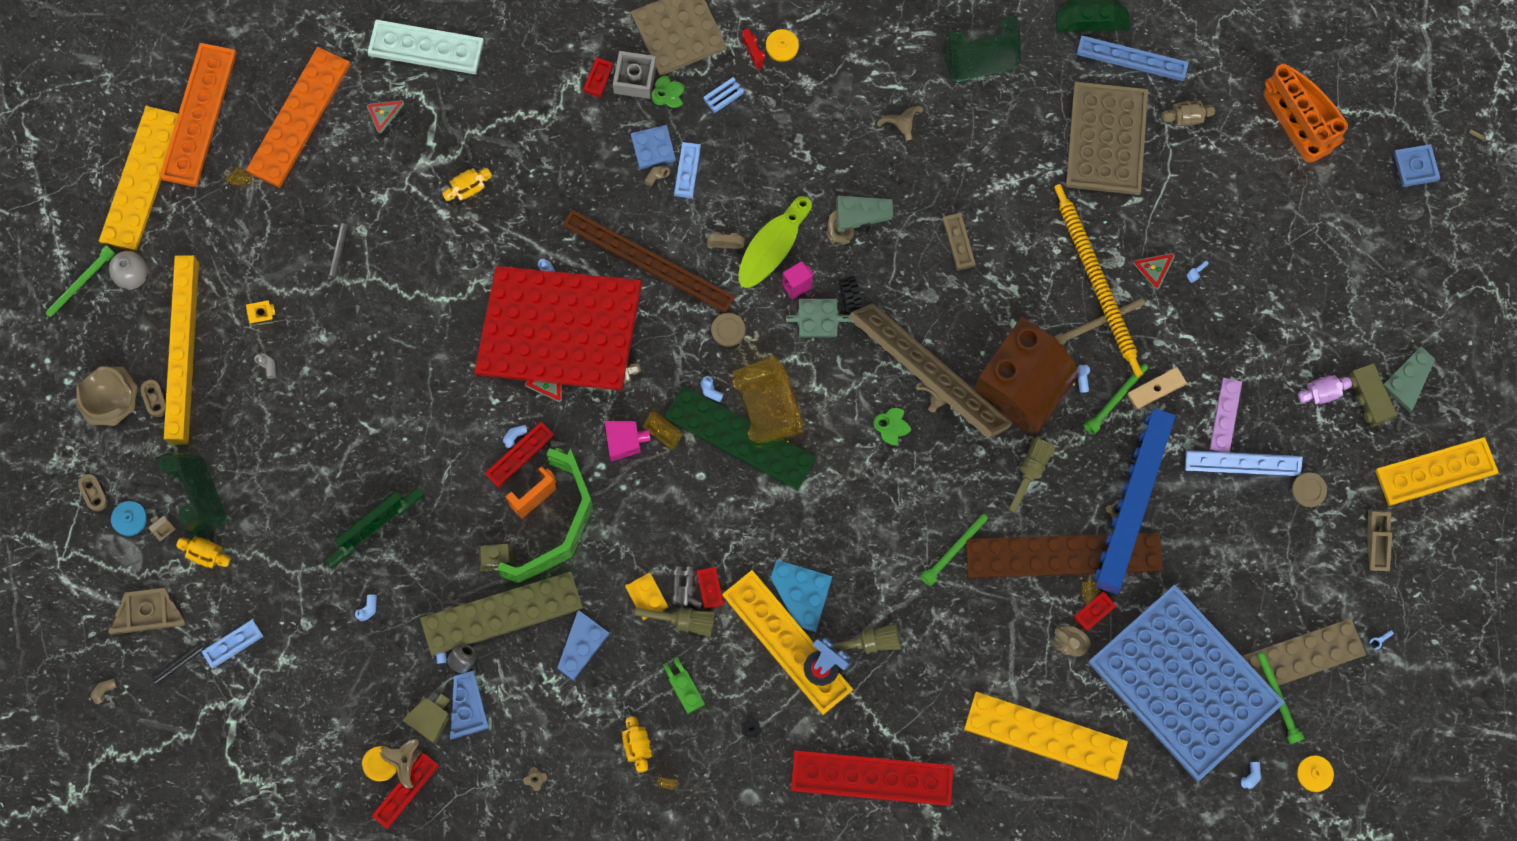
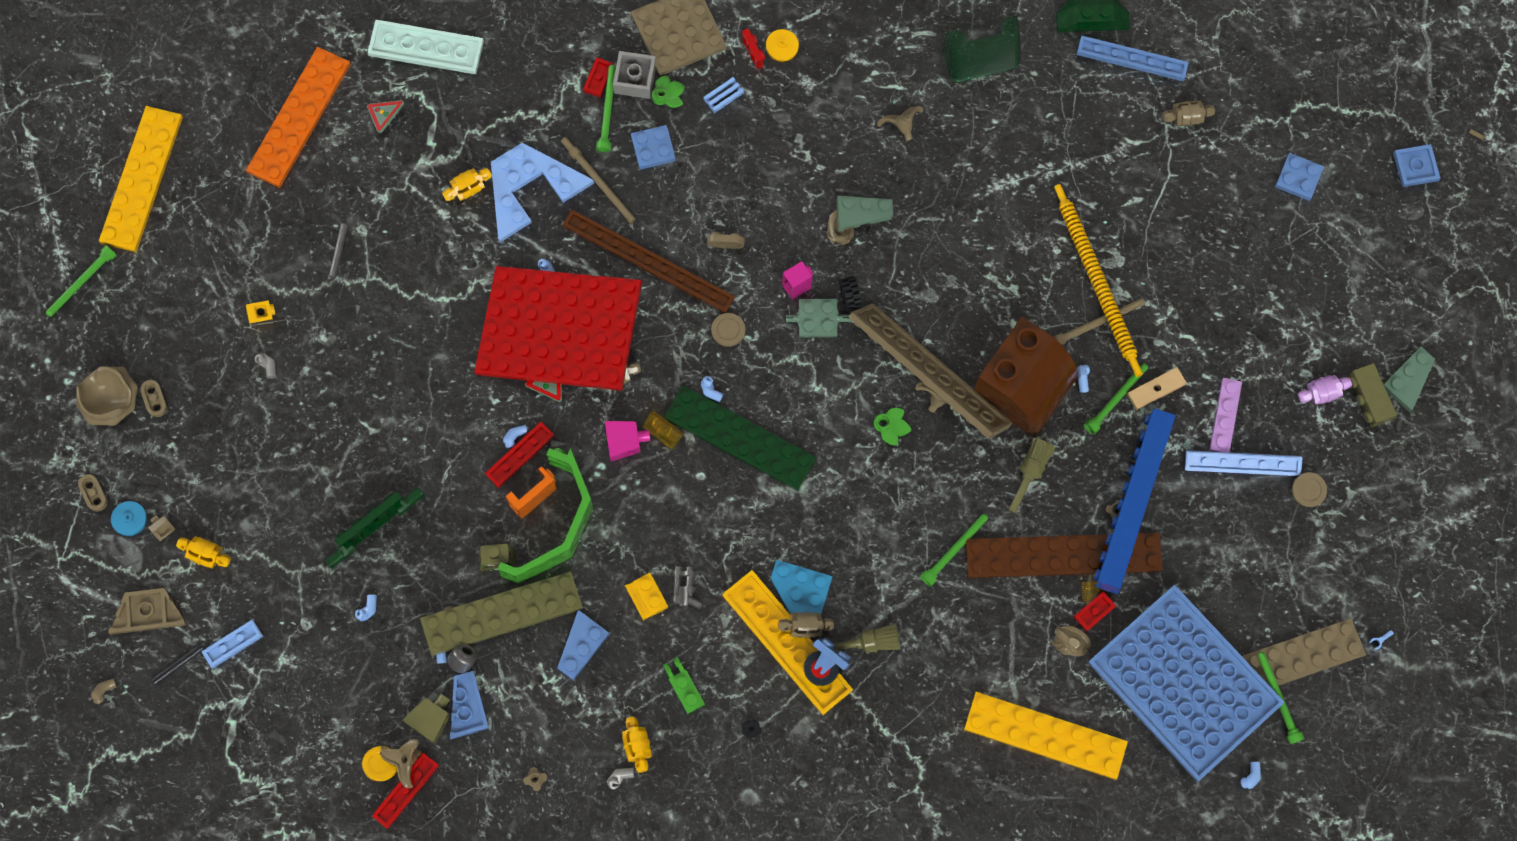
(128, 270): light grey cylinder -> none
(181, 350): yellow brick -> none
(198, 115): orange plate -> none
(205, 505): clear green windscreen -> none
(238, 178): clear yellow tile -> none
(519, 168): none -> light blue wing
(575, 153): none -> dark tan bar
(604, 143): none -> bright green piece
(618, 775): none -> light grey arm
(656, 173): dark tan arm -> none
(667, 783): clear yellow tile -> none
(684, 620): olive piece -> none
(687, 170): light blue tile -> none
(710, 588): red plate -> none
(768, 400): clear yellow windscreen -> none
(772, 244): lime plant -> none
(806, 624): none -> dark tan piece
(872, 778): red plate -> none
(958, 241): dark tan plate -> none
(1107, 138): dark tan plate -> none
(1155, 268): piece -> none
(1193, 275): light blue hand -> none
(1299, 176): none -> medium blue plate
(1310, 108): orange panel -> none
(1315, 773): yellow piece -> none
(1379, 540): dark tan slope -> none
(1436, 471): yellow plate -> none

